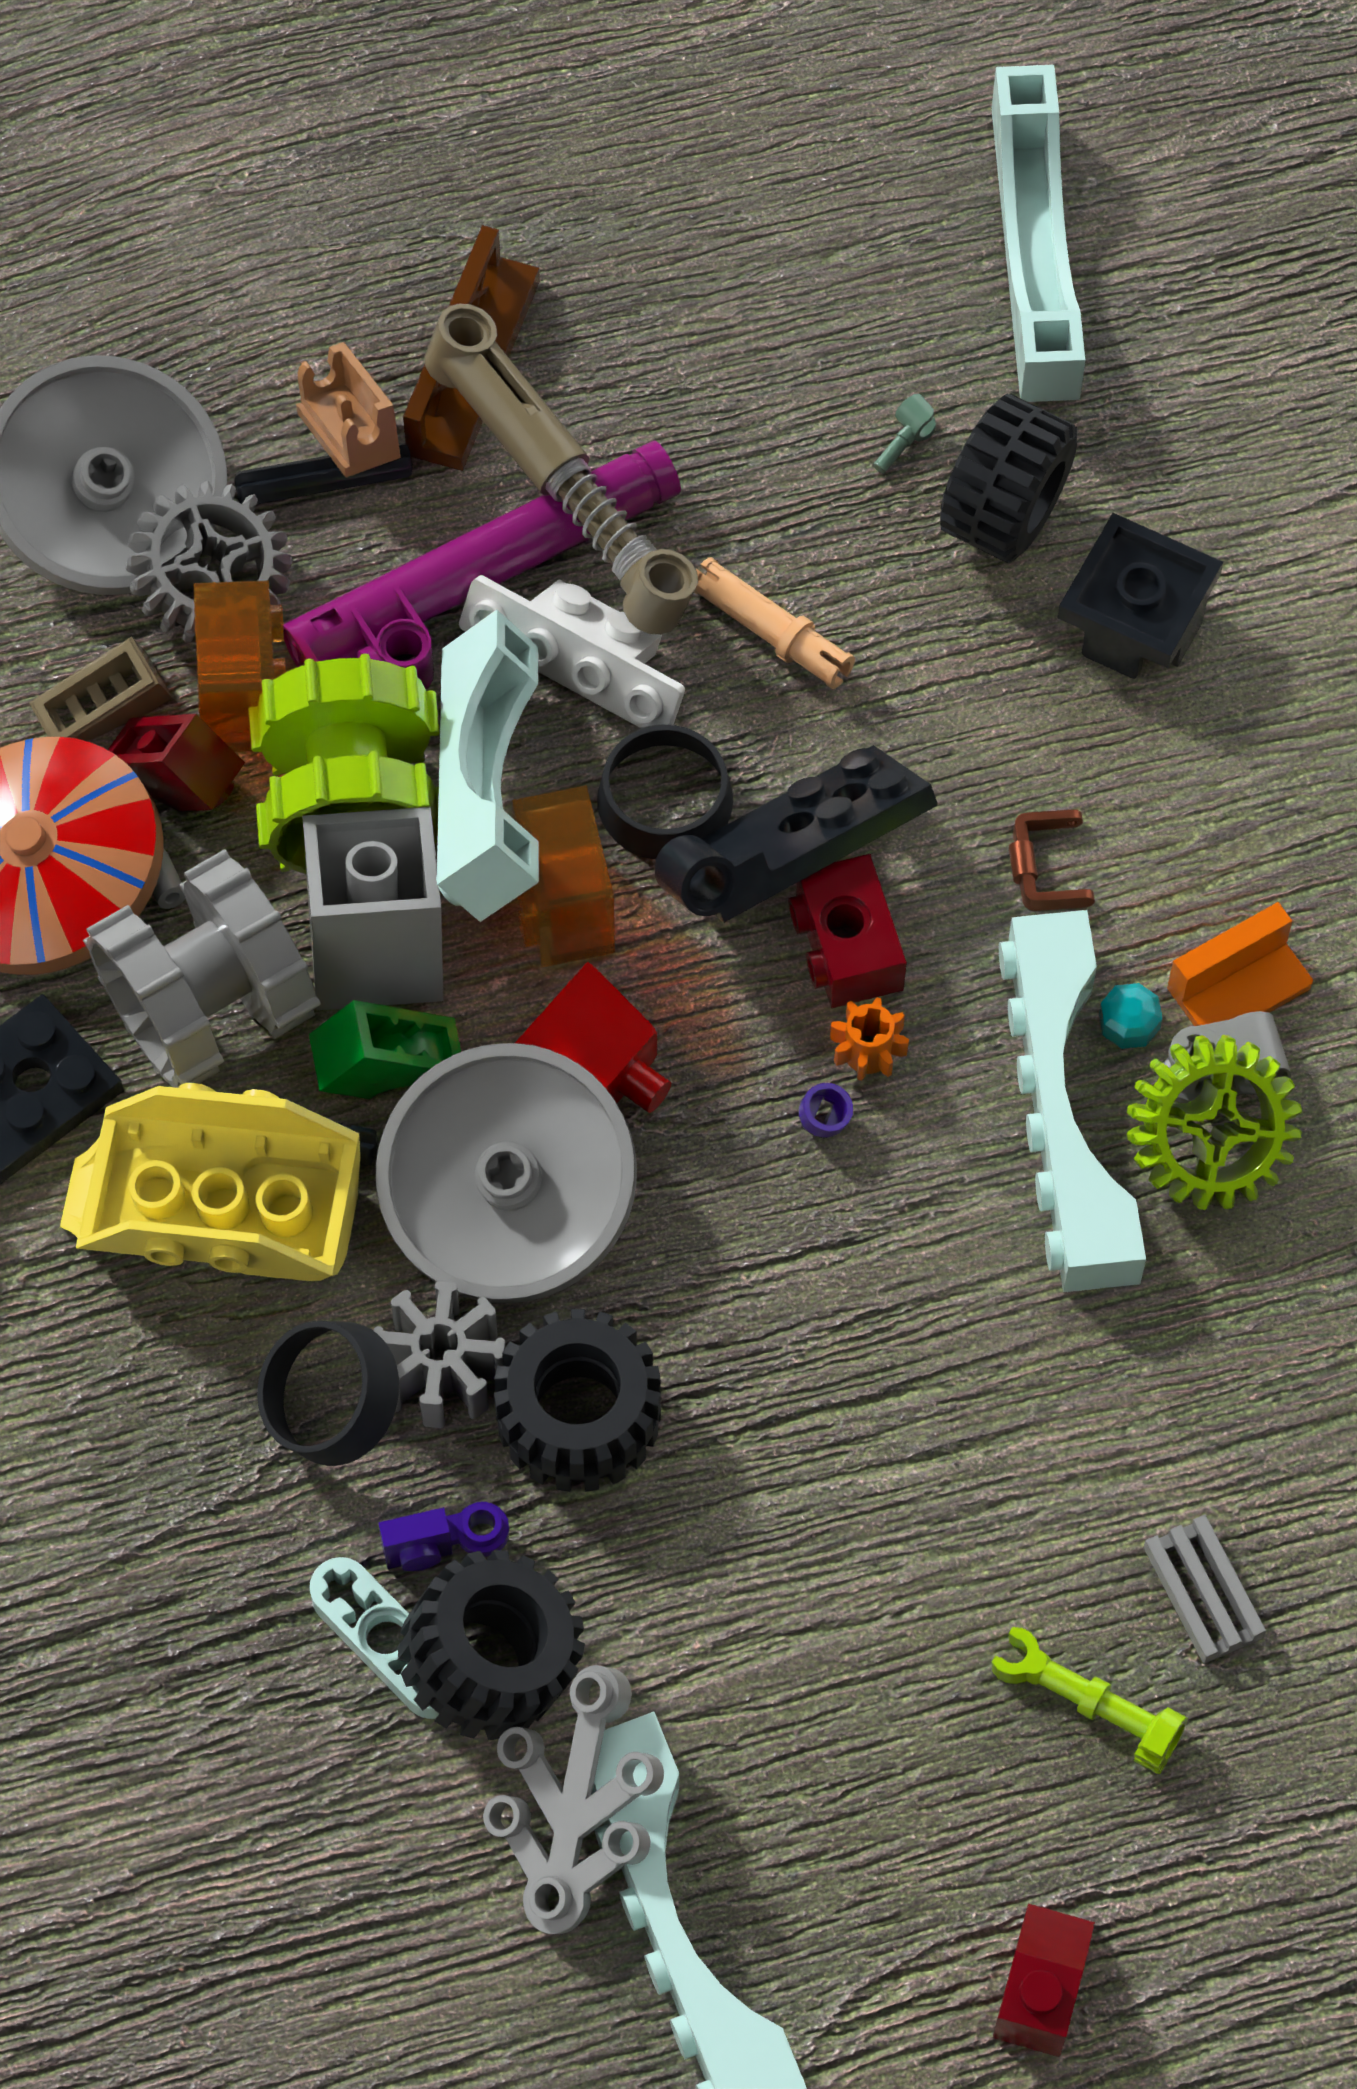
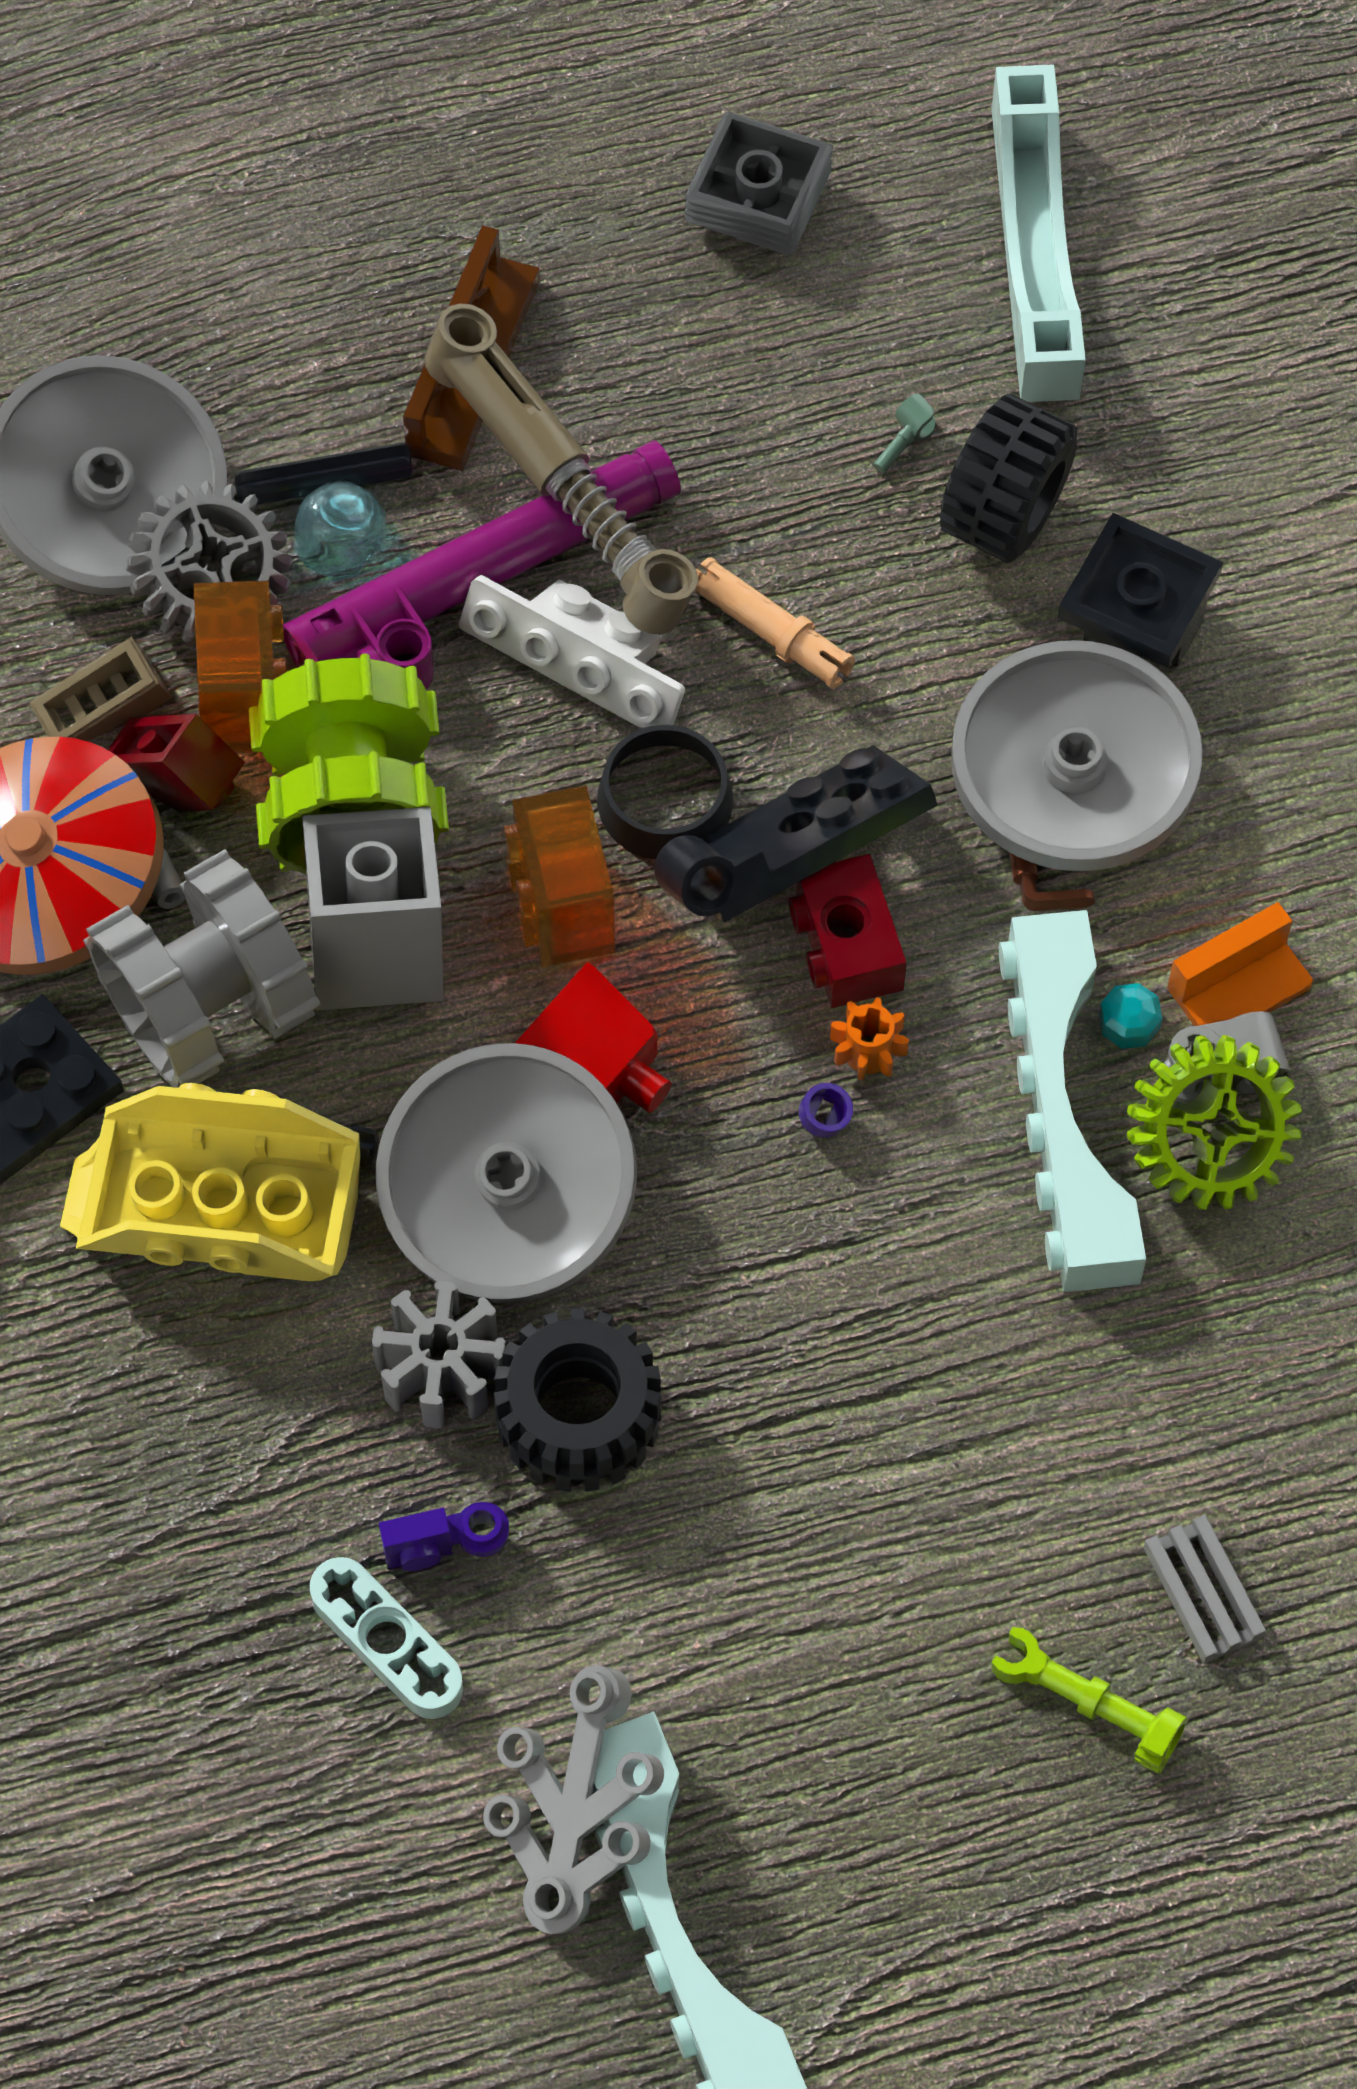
(339, 529): none -> clear light blue hair
(348, 413): medium nougat hinge -> none
(376, 1401): black tyre -> none
(379, 1048): green arch -> none
(484, 688): light aqua arch -> none
(518, 1606): black tyre -> none
(751, 152): none -> dark grey brick
(1044, 1980): dark red slope -> none
(1076, 755): none -> light grey dish

